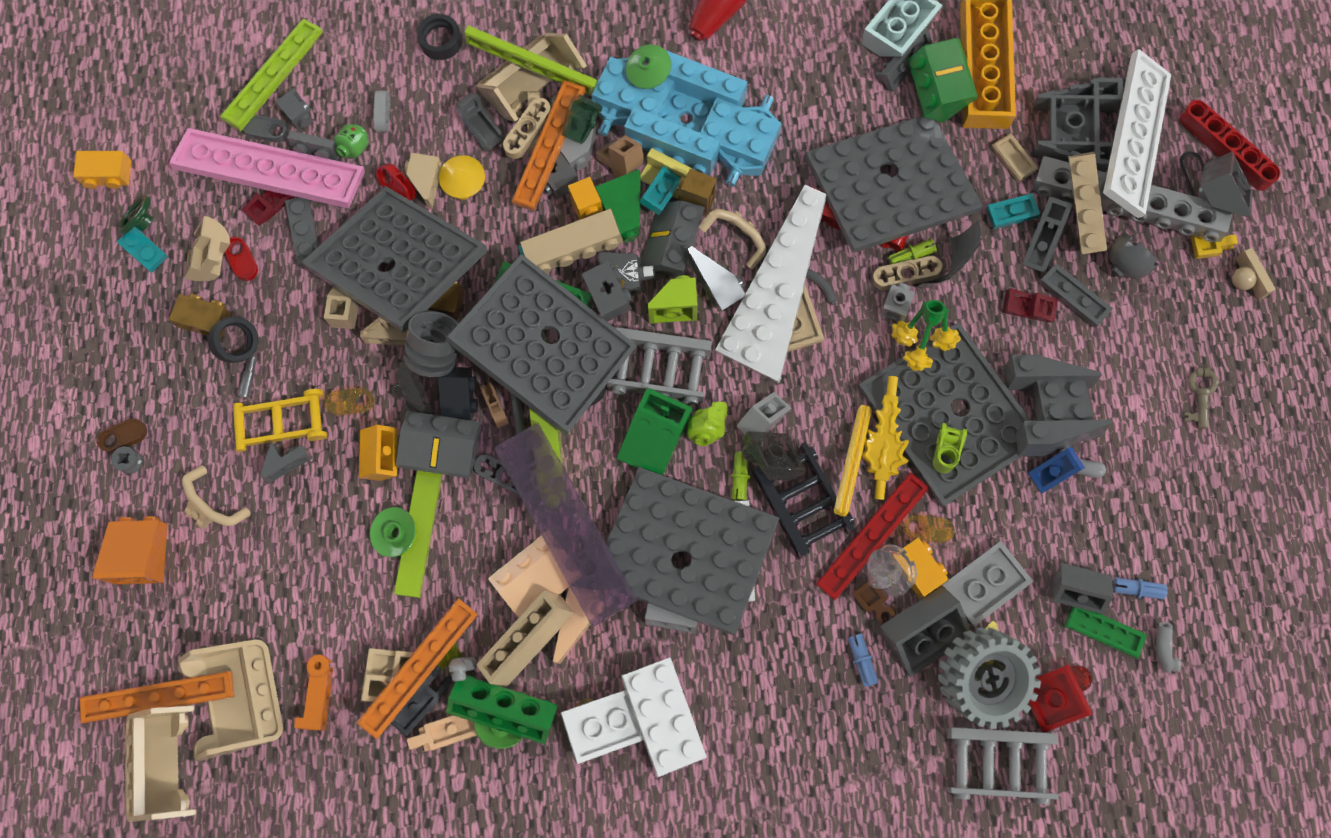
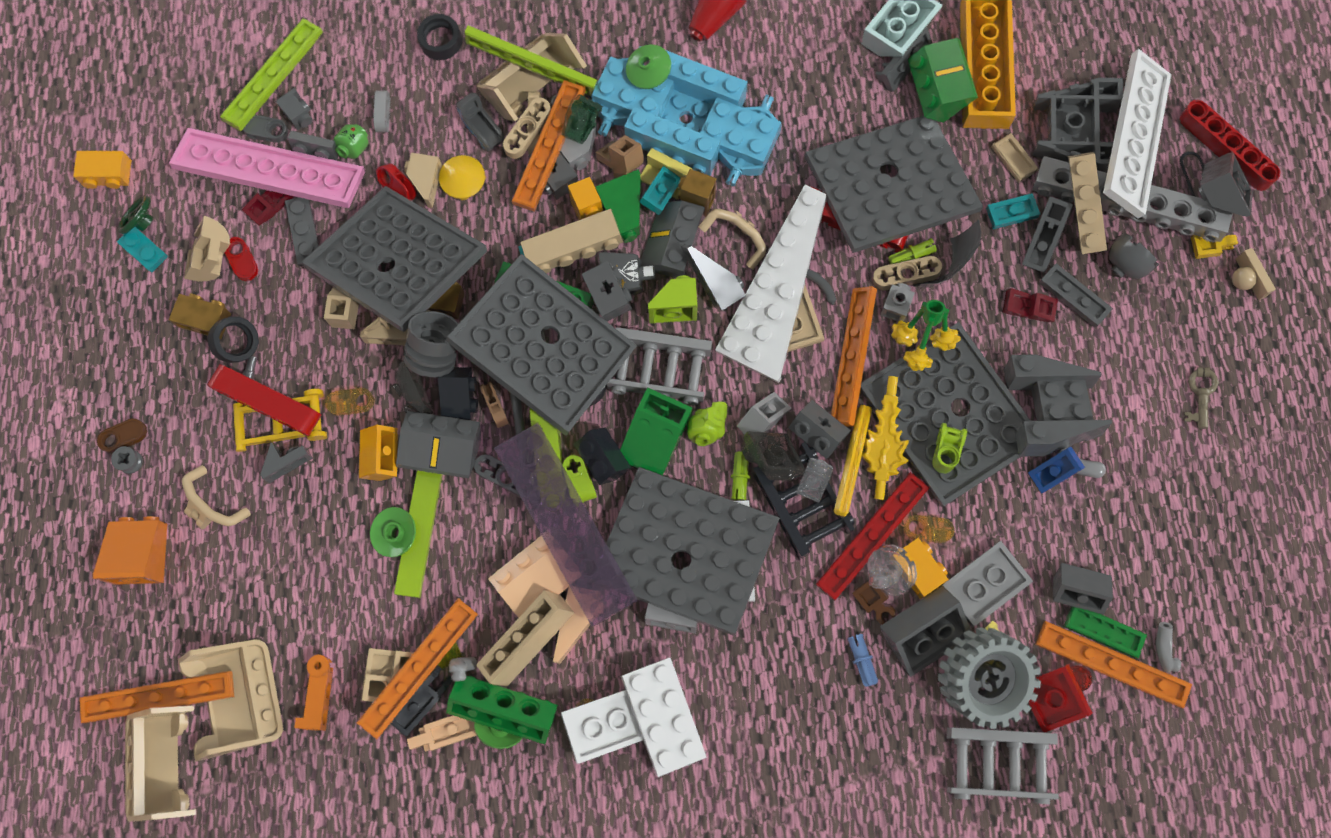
(264, 400): none -> red beam
(580, 479): none -> lime piece
(602, 455): none -> black brick
(815, 479): none -> clear bracket
(819, 429): none -> dark grey brick
(853, 355): none -> orange tile
(1113, 664): none -> orange tile
(1140, 588): medium blue axle -> none

